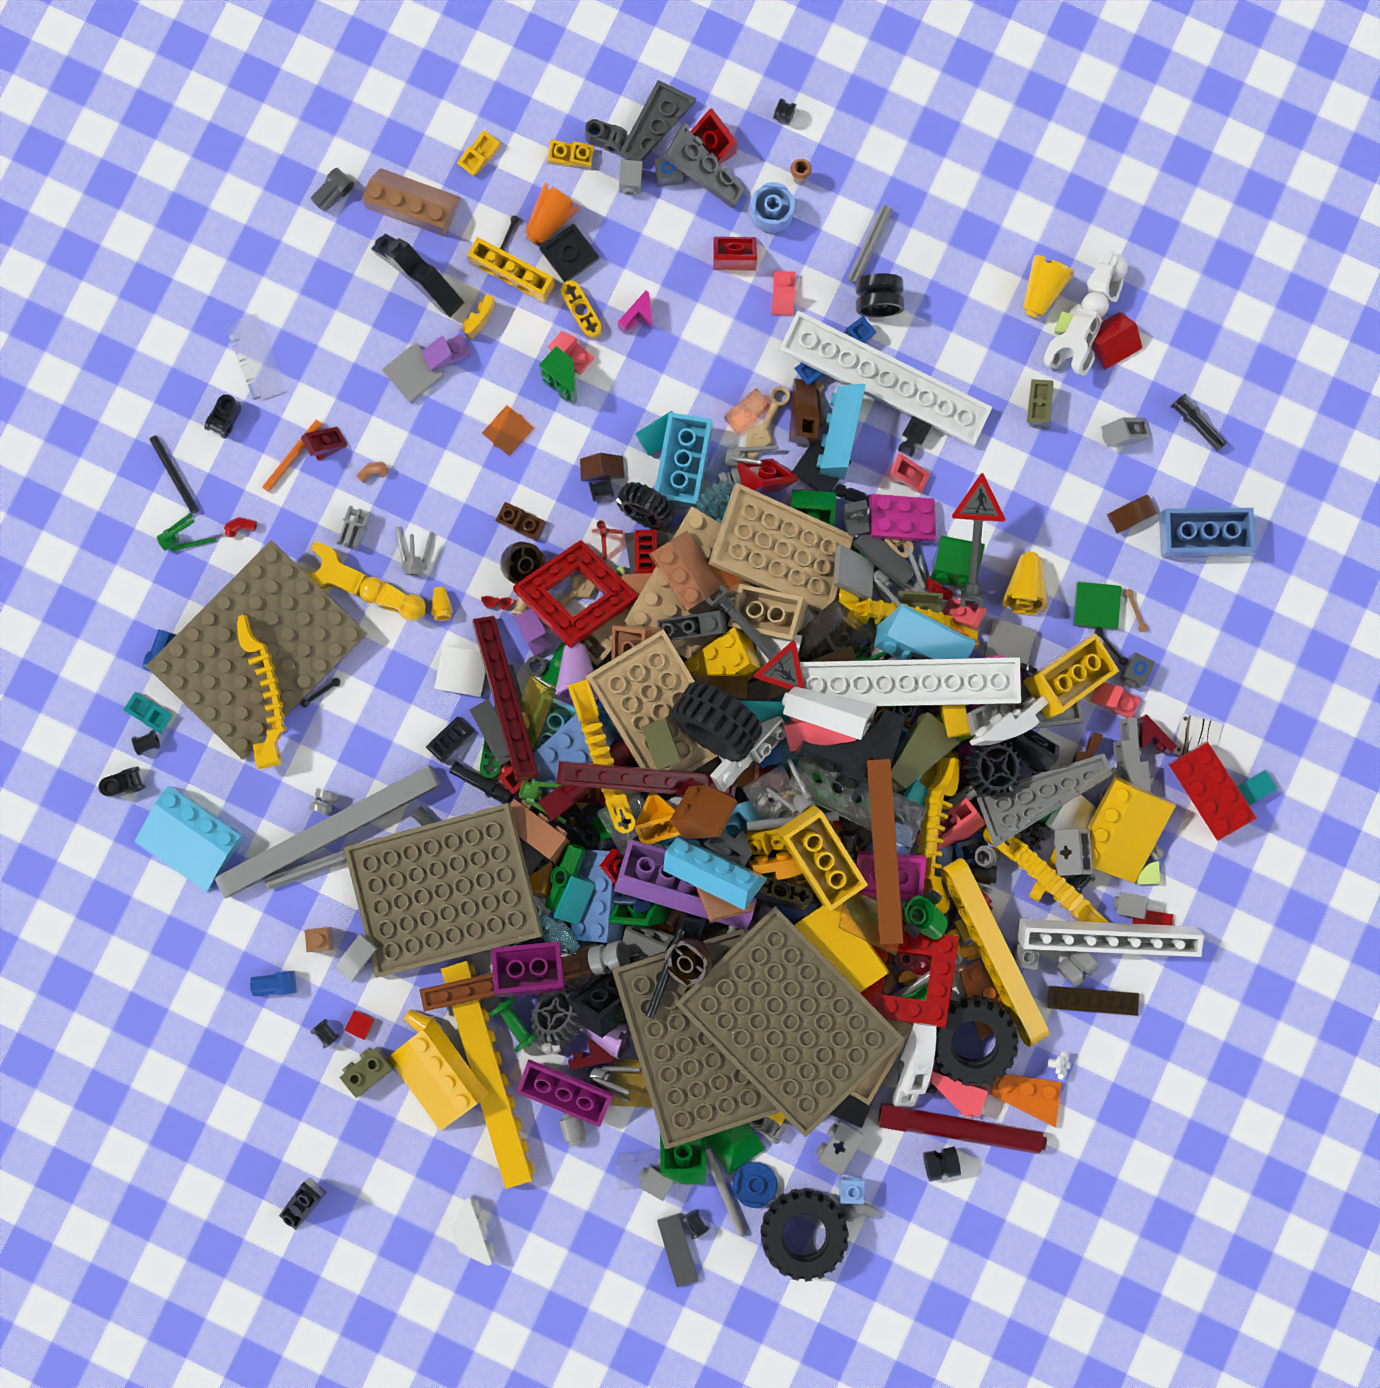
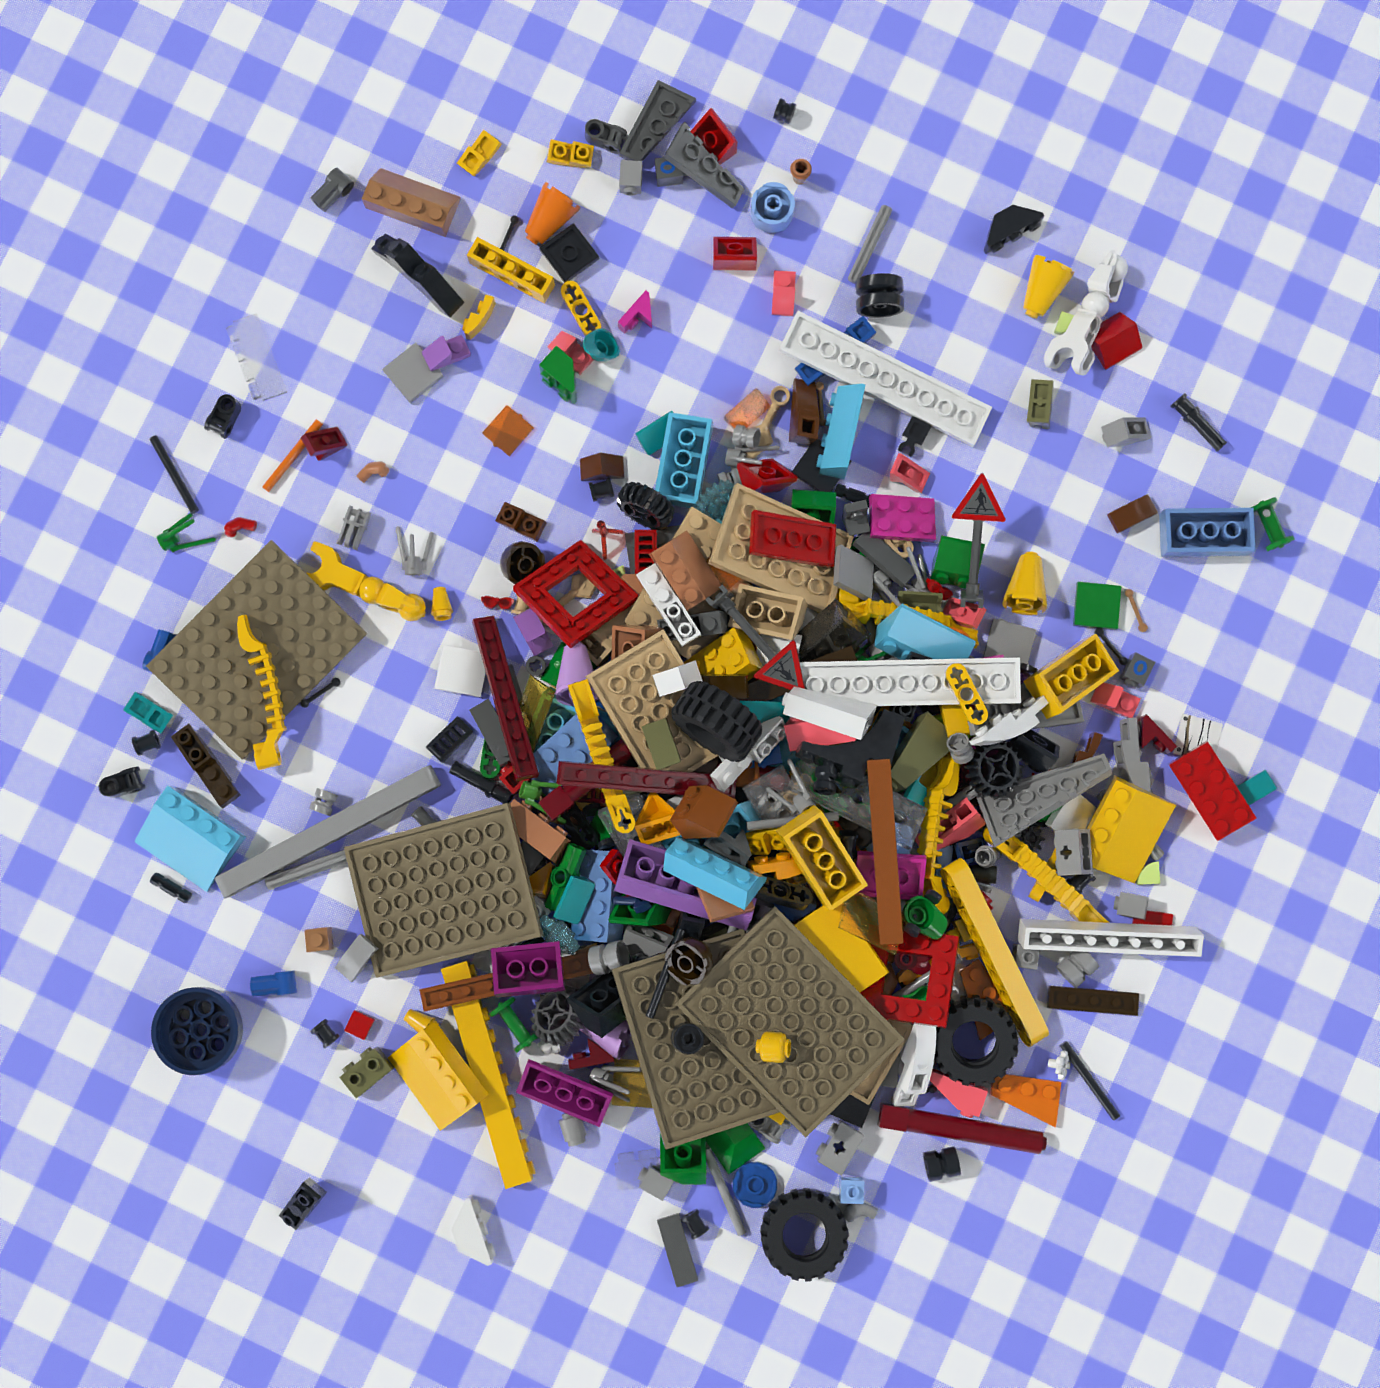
(168, 1023): none -> dark blue wheel
(170, 887): none -> black axle
(206, 765): none -> dark brown slope
(601, 345): none -> teal piece
(668, 605): none -> white slope
(676, 678): none -> white slope
(687, 1038): none -> black wheel
(746, 436): none -> light grey wheel
(773, 1047): none -> yellow head
(792, 539): none -> red tile
(825, 780): none -> black wheel
(953, 681): none -> yellow beam
(960, 748): none -> light grey wheel
(1011, 225): none -> black slope
(1090, 1081): none -> black bar
(1272, 525): none -> green hose

